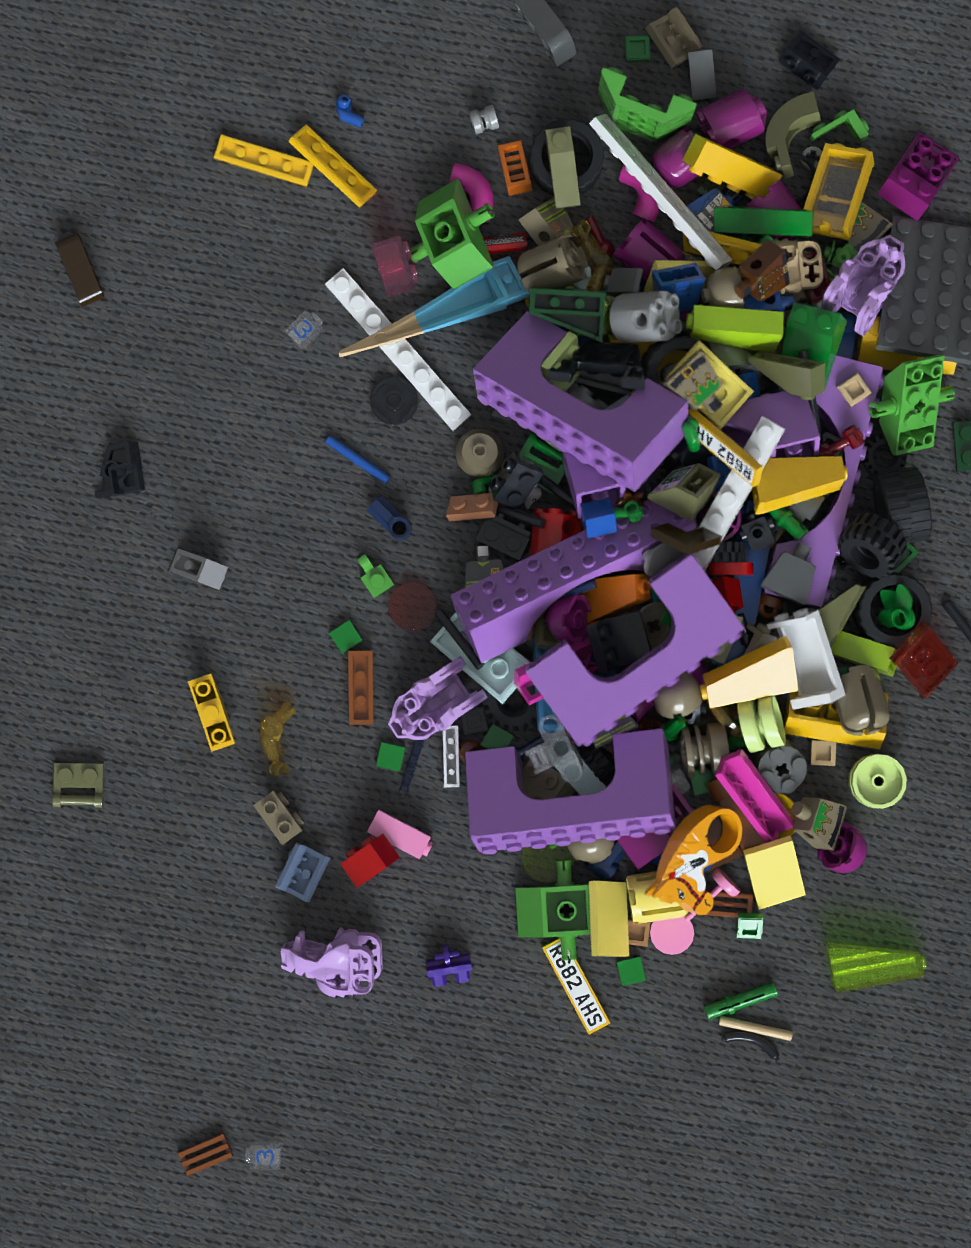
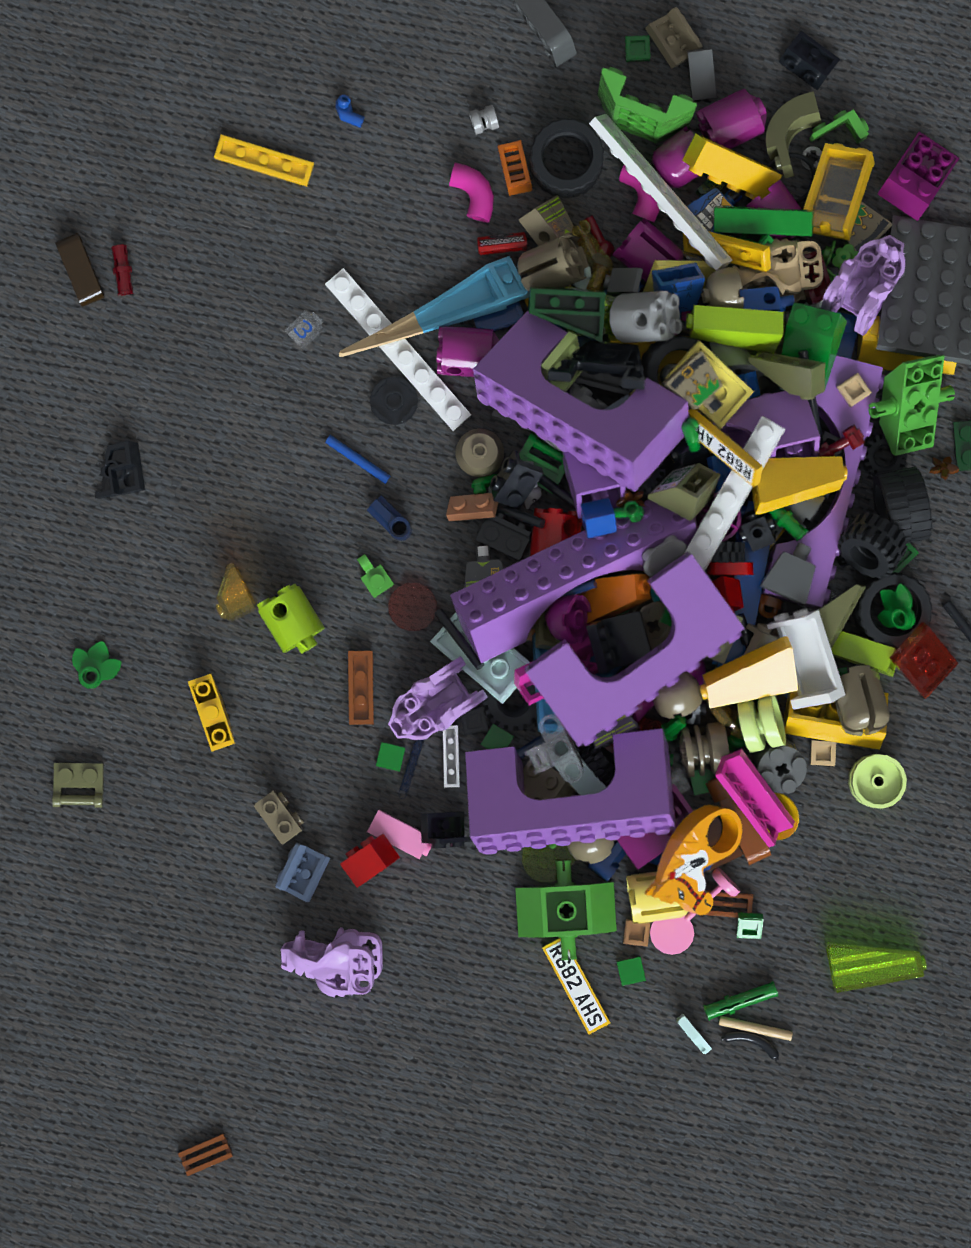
(95, 661): none -> green plate
(122, 270): none -> dark red pin
(198, 569): light grey slope -> none
(234, 595): none -> clear yellow slope
(264, 1155): clear brick -> none
(270, 735): clear yellow arm -> none
(297, 625): none -> lime cylinder
(332, 165): yellow tile -> none
(346, 636): green tile -> none
(393, 264): clear pink brick -> none
(443, 828): none -> black bracket
(449, 963): dark purple hips -> none
(452, 235): bright green slope -> none
(463, 349): none -> magenta cylinder
(469, 746): reddish brown tile -> none
(500, 319): none -> blue tile
(562, 167): olive slope -> none
(608, 919): light yellow tile -> none
(686, 542): dark brown tile -> none
(693, 1034): none -> light aqua tile
(763, 272): reddish brown torso -> none
(774, 872): light yellow tile -> none
(818, 821): dark tan torso -> none
(848, 852): magenta cylinder -> none
(944, 468): none -> reddish brown plant

